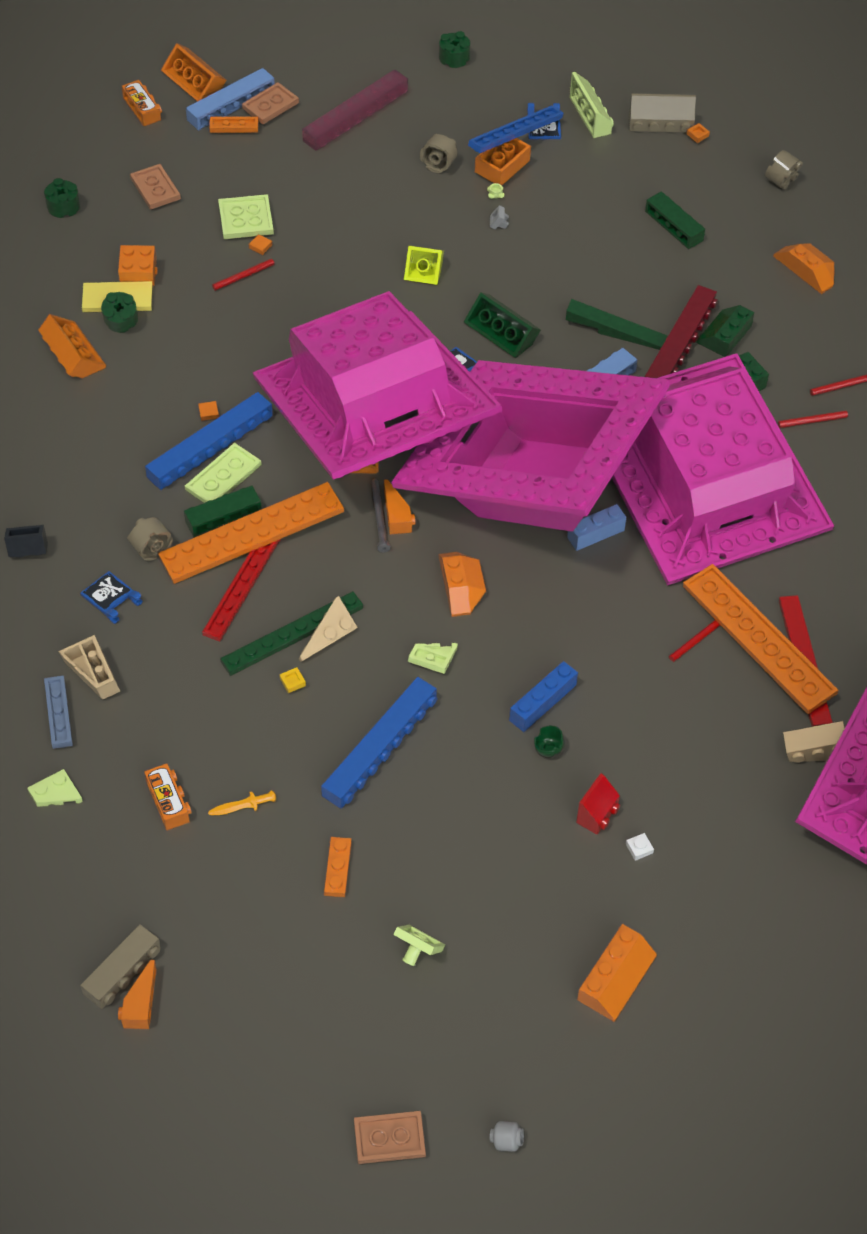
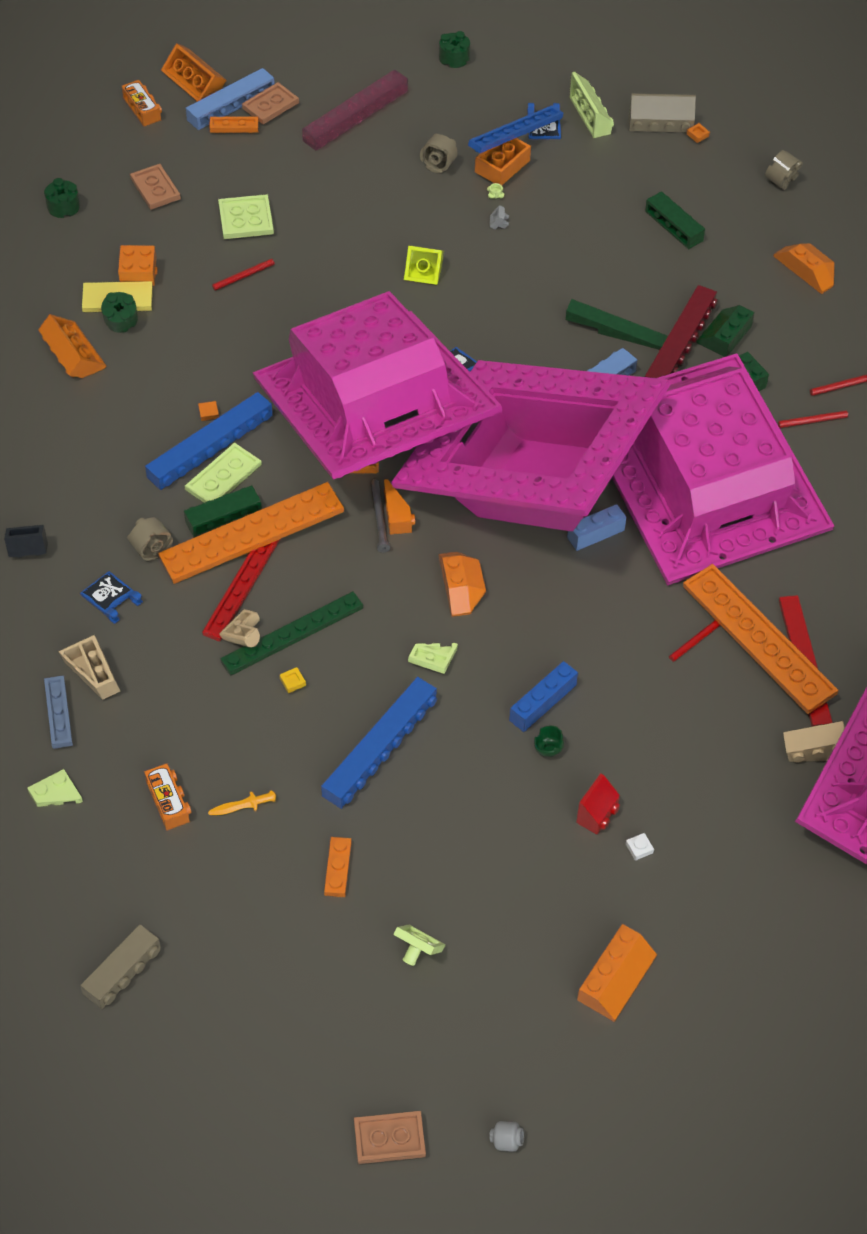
(139, 1000): orange slope -> none
(242, 629): none -> tan brick
(260, 244): orange tile -> none
(333, 626): tan wing -> none
(501, 325): dark green slope -> none

